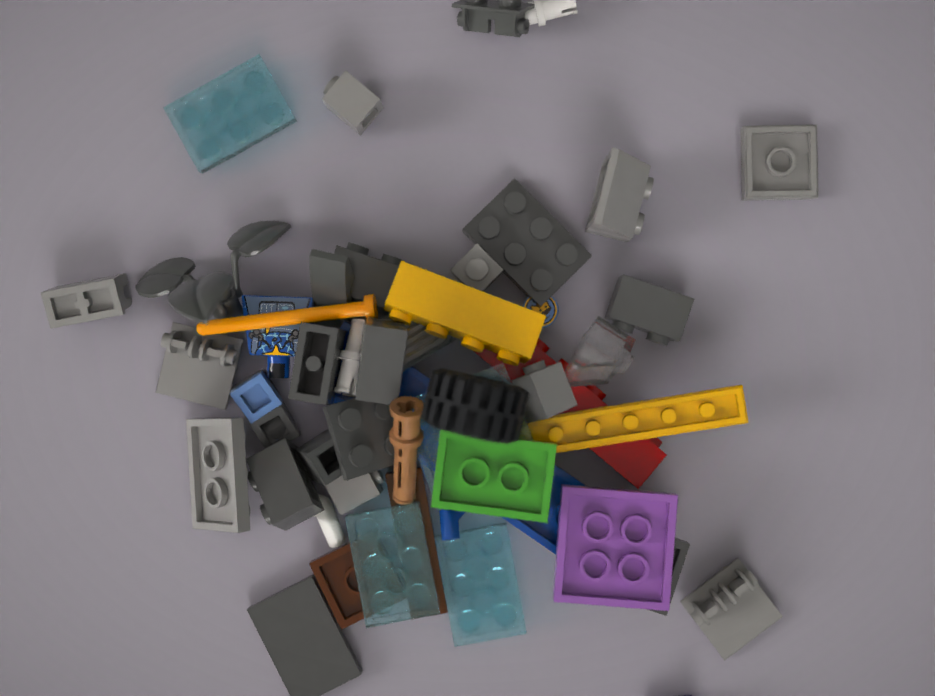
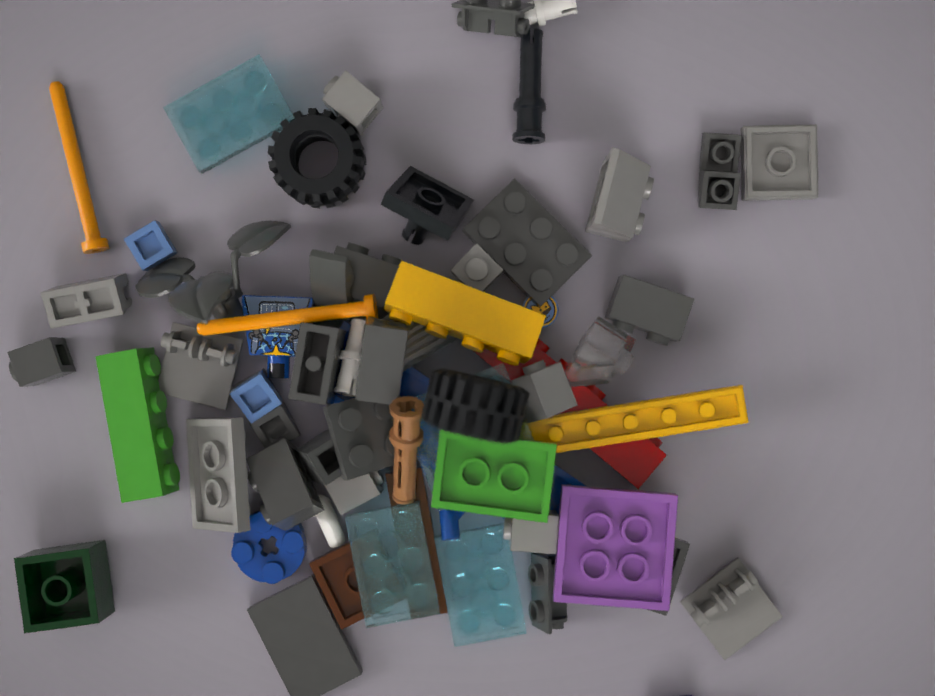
(40, 362): none -> dark grey brick
(64, 586): none -> dark green brick
(93, 242): none -> light orange bar
(138, 424): none -> bright green brick
(150, 245): none -> medium blue plate
(270, 567): none -> blue plate
(300, 134): none -> black tyre
(426, 205): none -> black tile
(530, 104): none -> black pin
(532, 535): none -> light grey brick
(542, 609): none -> dark grey hinge
(719, 171): none -> dark grey slope

